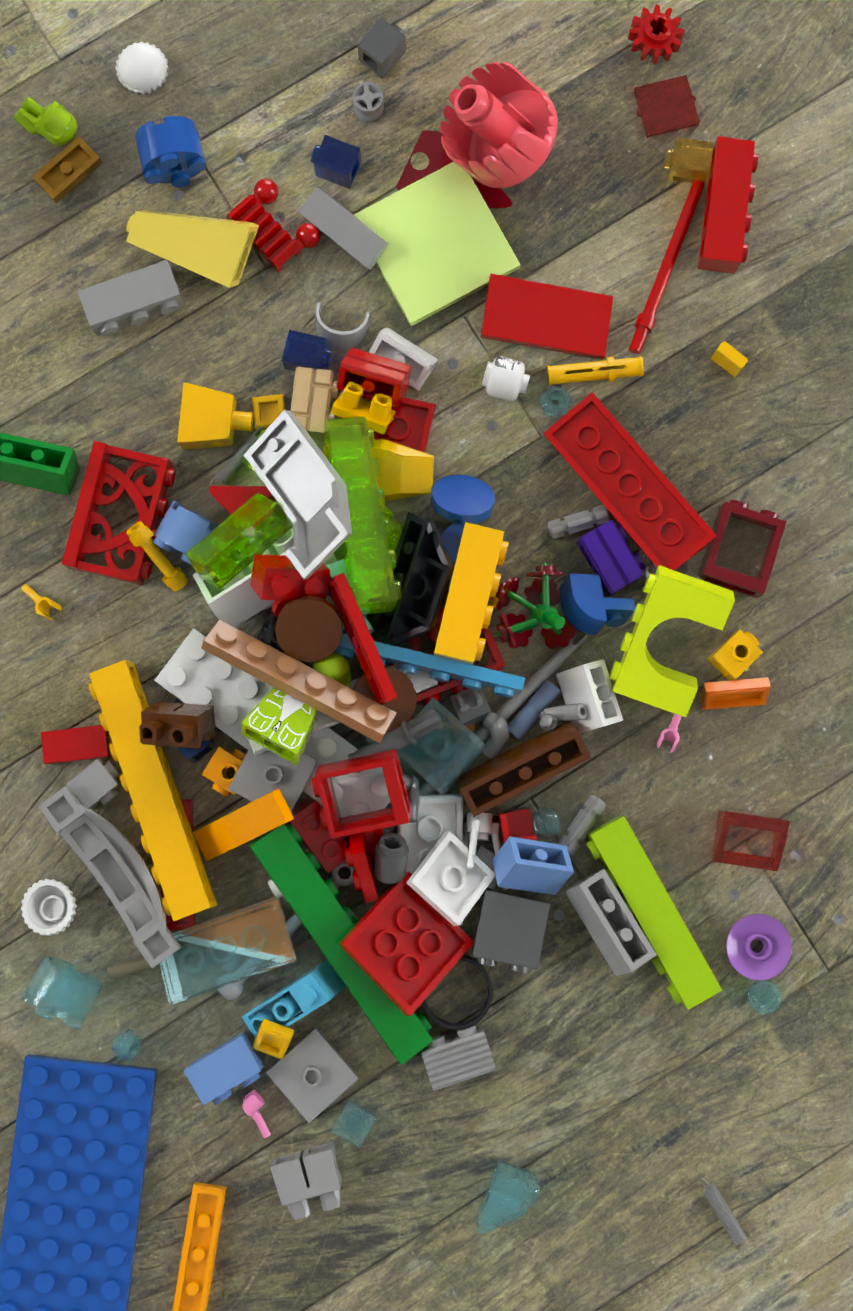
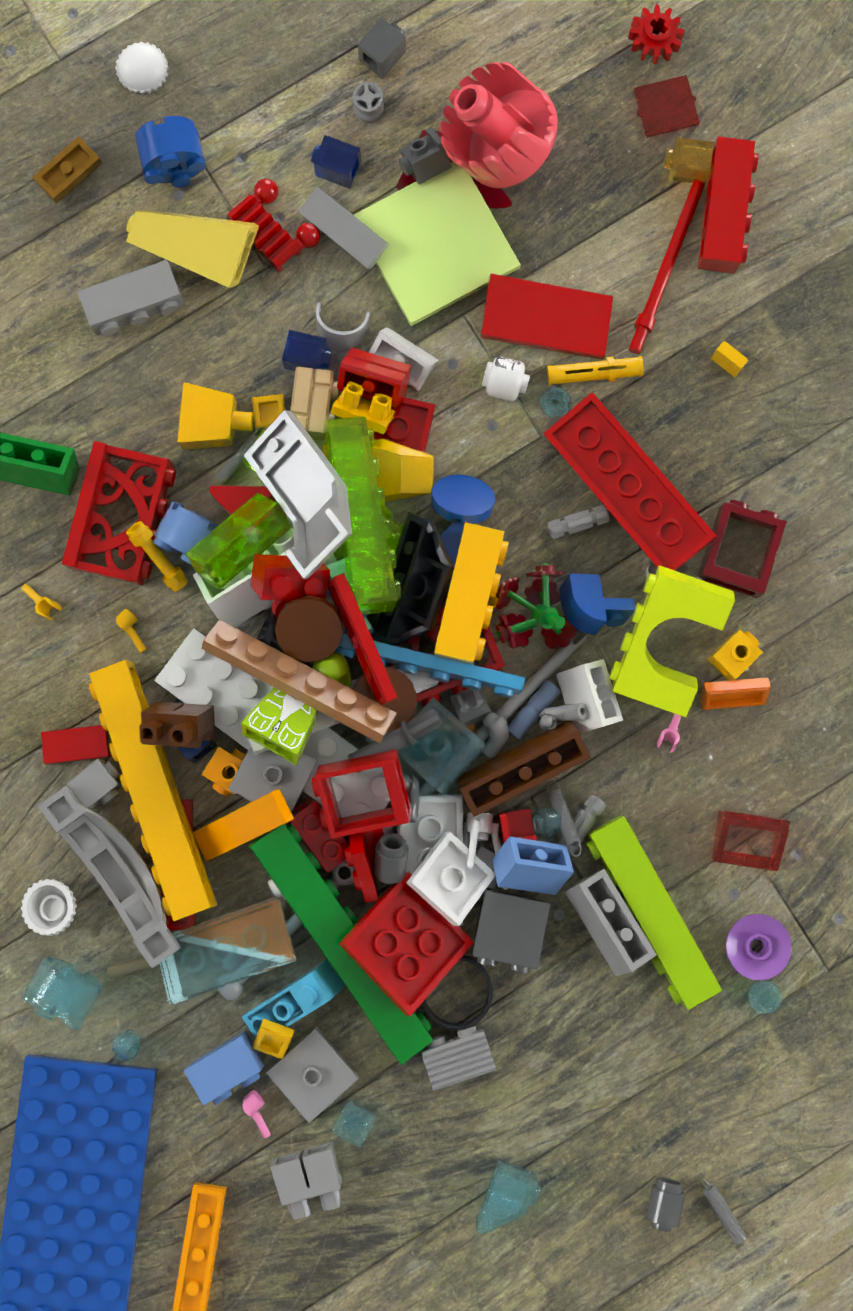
(50, 122): lime piece -> none
(126, 620): none -> yellow hand
(424, 157): none -> dark grey brick
(566, 823): none -> light grey piece
(610, 557): dark purple brick -> none
(665, 1204): none -> dark grey brick

